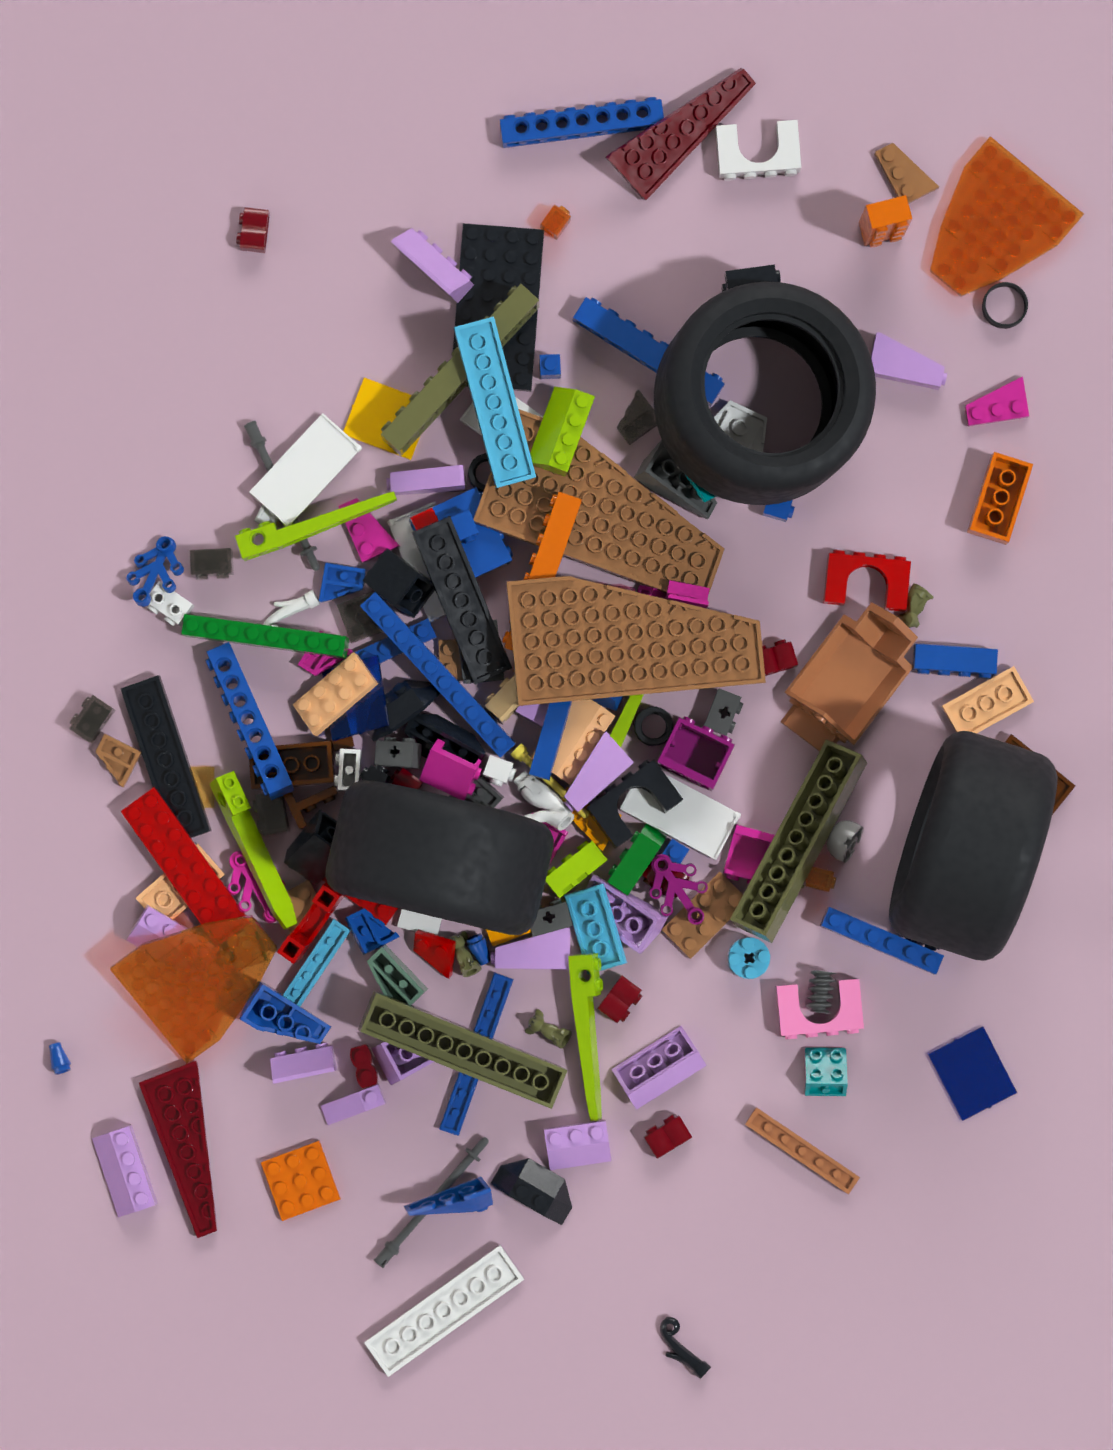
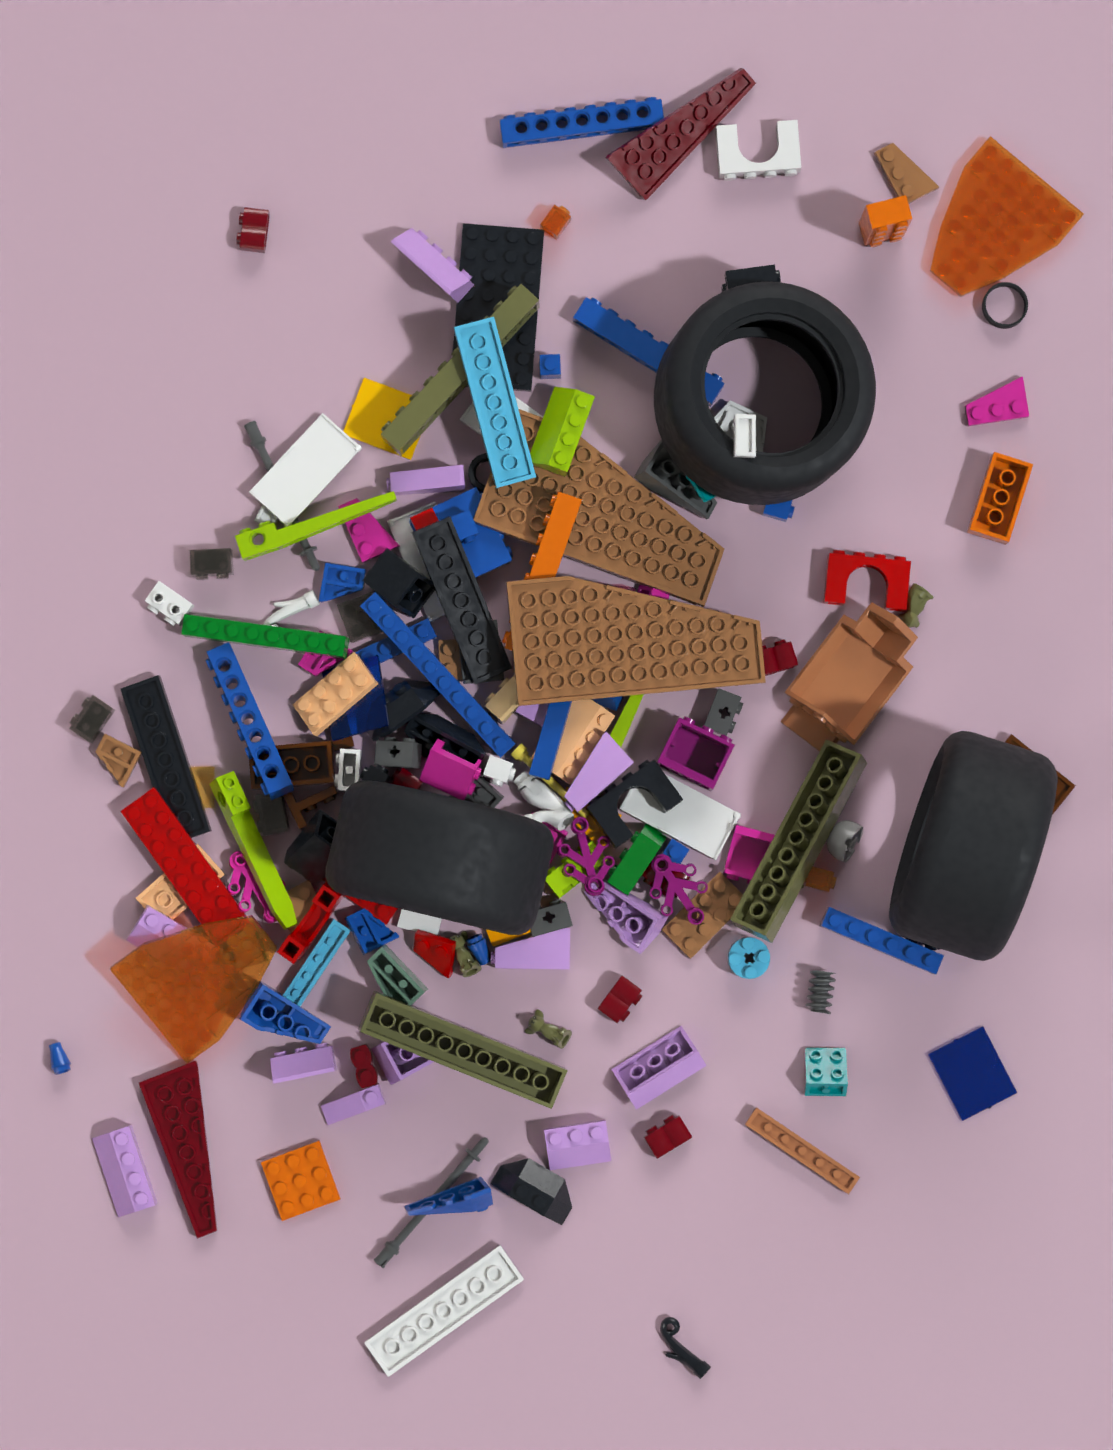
(154, 569): blue plant -> none
(485, 1025): blue tile -> none
(583, 1007): lime piece -> none
(587, 860): none -> magenta plant
(596, 925): medium azure tile -> none
(638, 419): clear smoke wing -> none
(638, 726): black tyre -> none
(687, 593): dark pink panel -> none
(744, 435): none -> white tile
(848, 1016): bright pink arch -> none
(904, 365): lavender slope -> none
(955, 660): blue brick -> none
(988, 702): light nougat plate -> none

